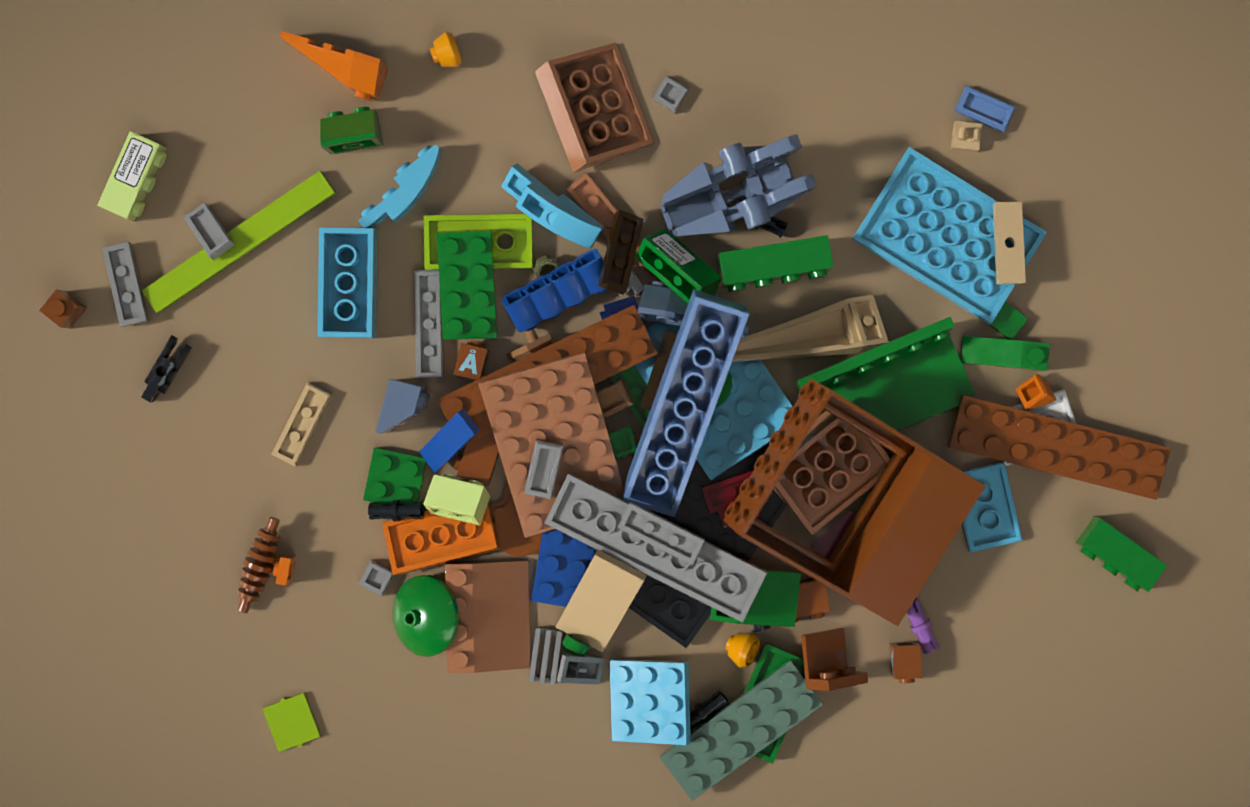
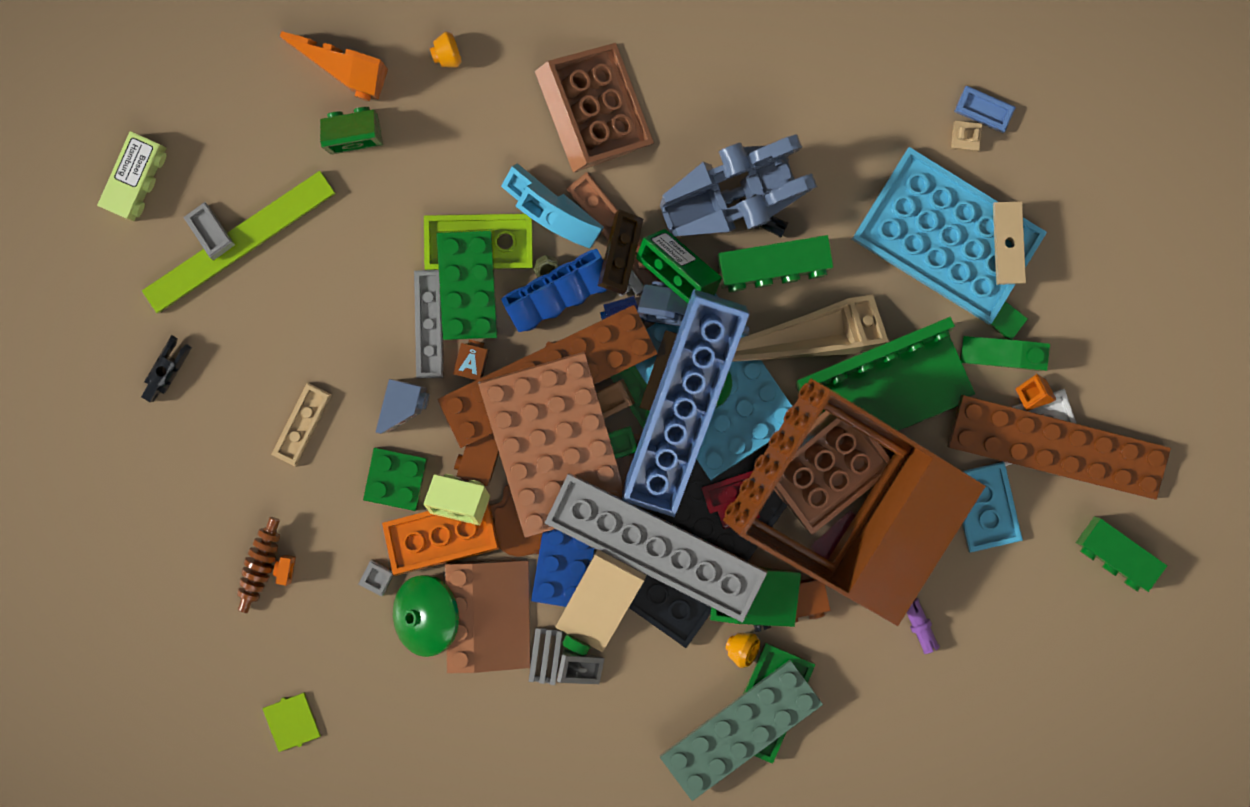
(63, 309): dark orange brick -> none
(125, 284): light grey plate -> none
(347, 283): medium azure brick -> none
(396, 510): black pin -> none
(413, 183): medium azure slope -> none
(449, 440): blue tile -> none
(535, 344): medium nougat piece -> none
(543, 469): light grey tile -> none
(650, 701): medium azure plate -> none
(661, 533): light grey plate -> none
(670, 94): light grey tile -> none
(707, 709): black pin -> none
(827, 662): dark orange bracket -> none
(906, 661): dark orange brick -> none

